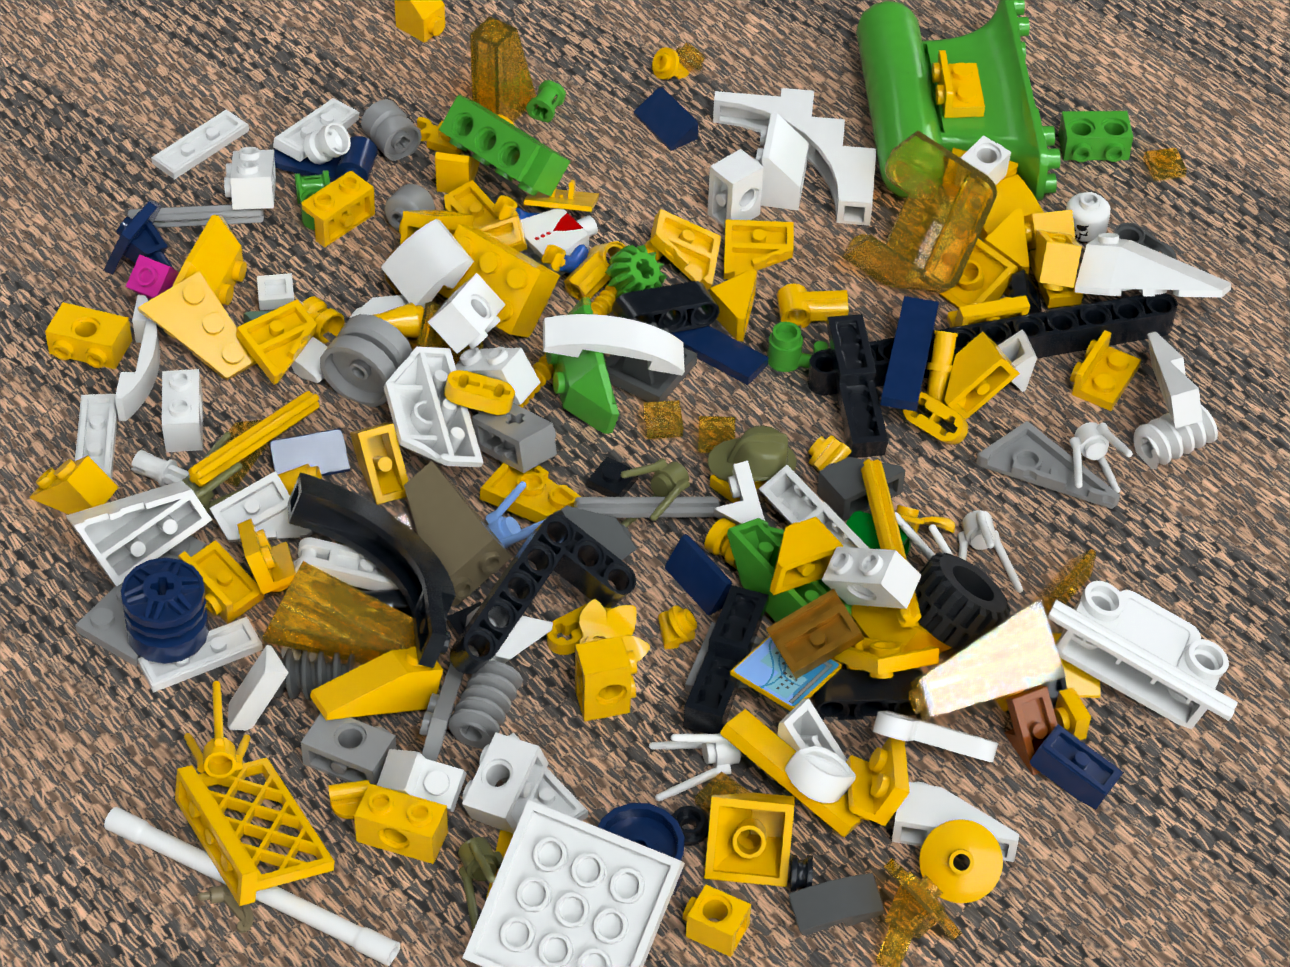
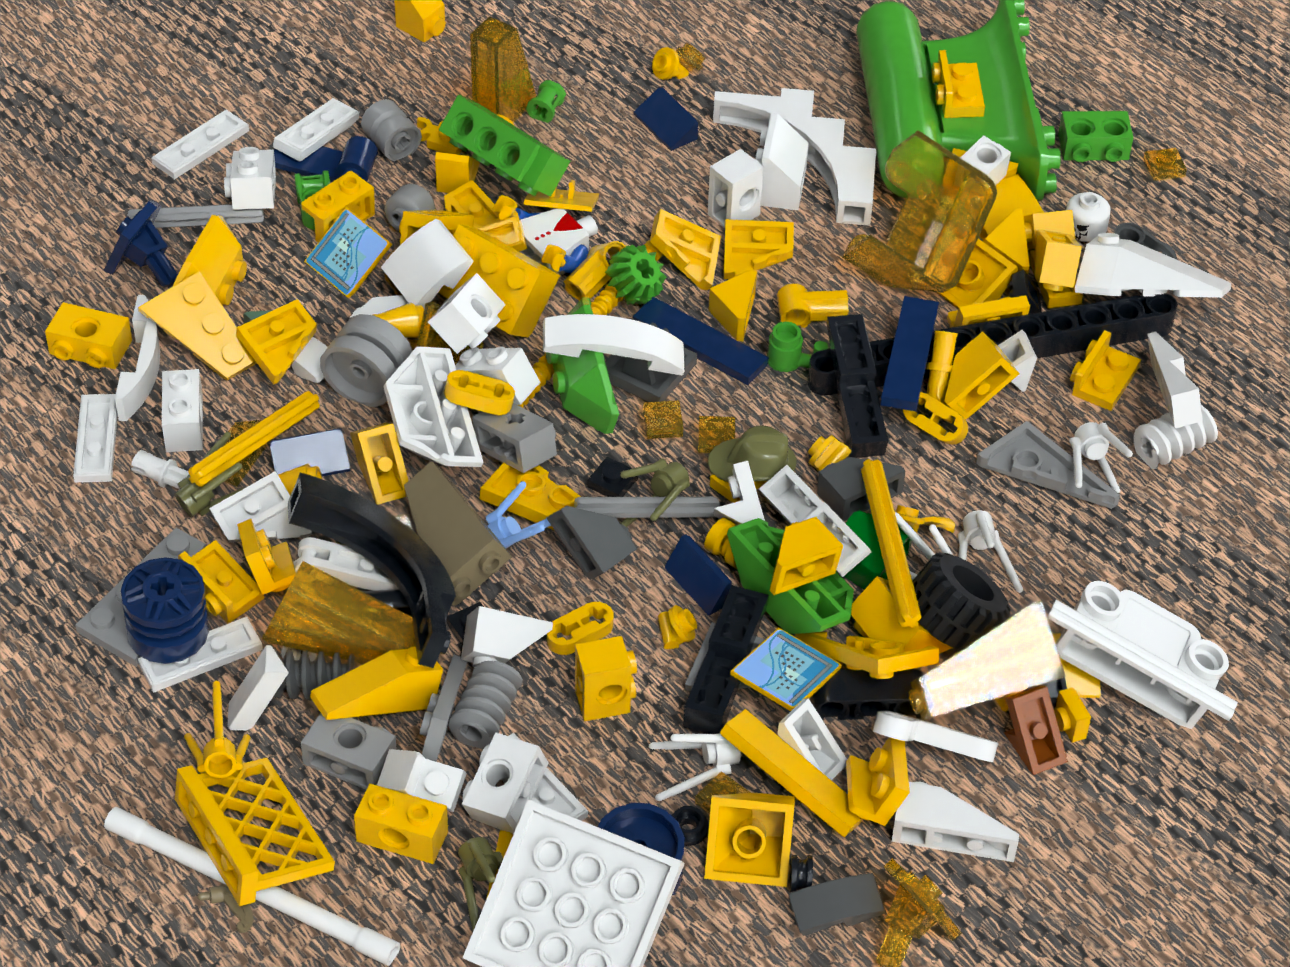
(74, 486): yellow slope -> none
(139, 527): white wedge -> none
(151, 277): dark pink brick -> none
(275, 291): white plate -> none
(326, 143): white wheel -> none
(326, 318): yellow wheel -> none
(347, 797): yellow plate -> none
(348, 252): none -> piece
(526, 583): black beam -> none
(618, 621): yellow plate -> none
(670, 307): black beam -> none
(718, 935): yellow brick -> none
(815, 633): pearl gold plate -> none
(820, 774): white hat -> none
(871, 577): white brick -> none
(961, 838): yellow dish -> none
(1068, 580): clear yellow slope -> none
(1075, 767): dark blue slope -> none

